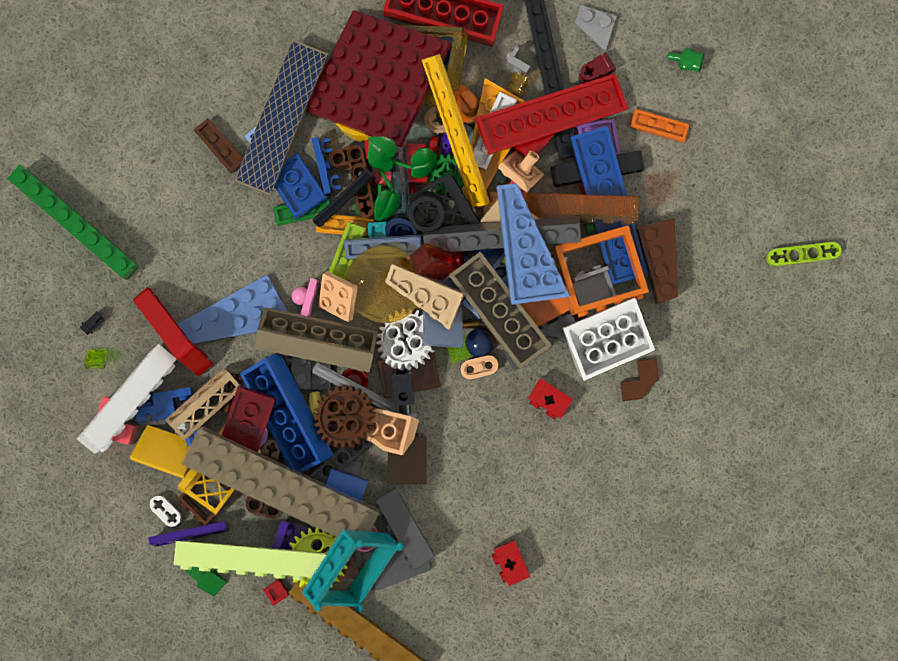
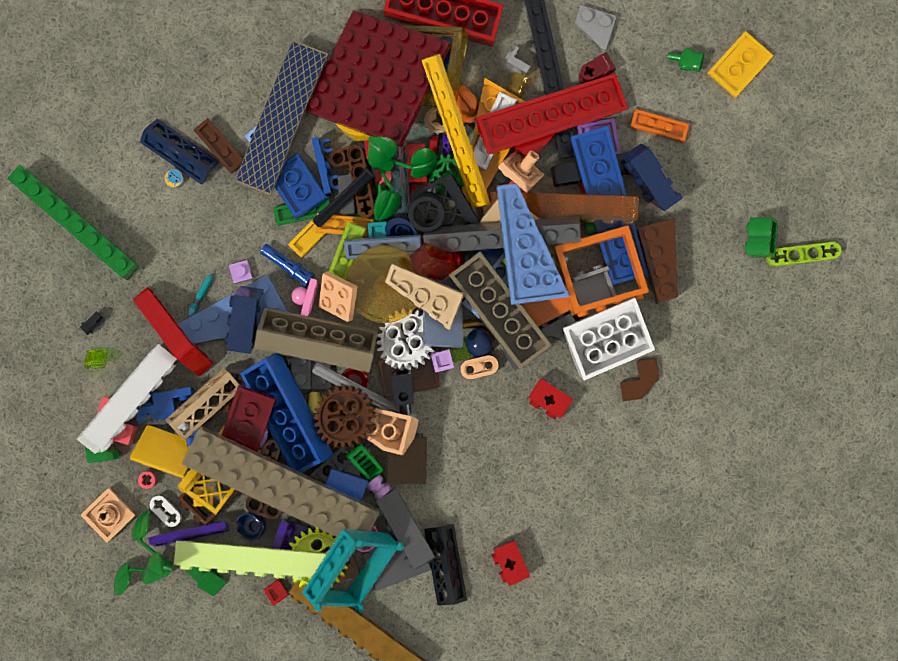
(108, 515): none -> light nougat plate
(110, 453): none -> green rock
(141, 479): none -> coral bush
(156, 567): none -> green plant
(174, 178): none -> tile
(175, 152): none -> dark blue fence
(198, 490): none -> yellow tile
(200, 294): none -> teal piece
(240, 272): none -> lavender plate
(243, 319): none -> dark blue wedge
(251, 526): none -> dark blue hair
(295, 270): none -> blue pin
(306, 240): none -> yellow tile
(349, 208): none -> dark grey slope
(373, 471): none -> green slope
(378, 487): none -> lavender wheel
(442, 360): none -> lavender tile
(449, 565): none -> black fence
(650, 178): none -> dark blue wedge
(740, 64): none -> yellow tile
(761, 237): none -> green brick

